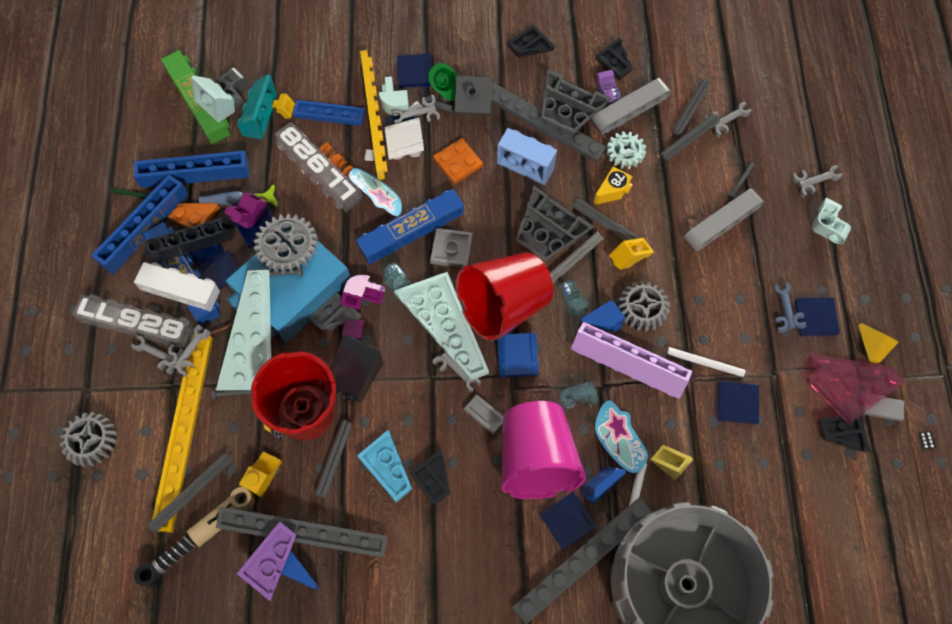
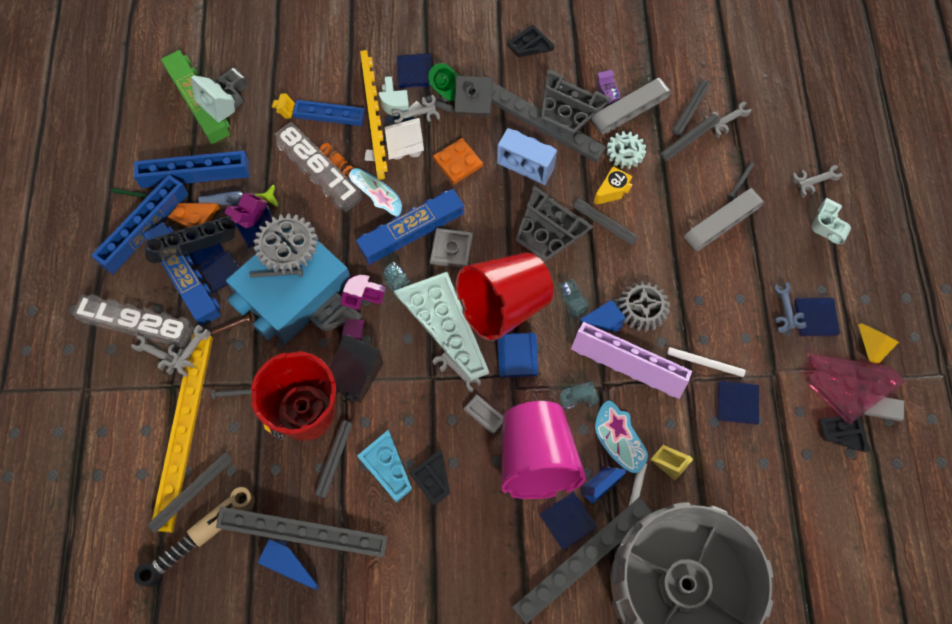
(85, 433): light grey gear -> none
(177, 286): white brick -> none
(250, 336): light aqua wing -> none
(258, 108): teal slope -> none
(260, 474): yellow arch -> none
(267, 562): medium lavender wing -> none
(575, 256): light grey axle -> none
(615, 59): black wing -> none
(630, 252): yellow arch -> none
(927, 440): black sticker -> none

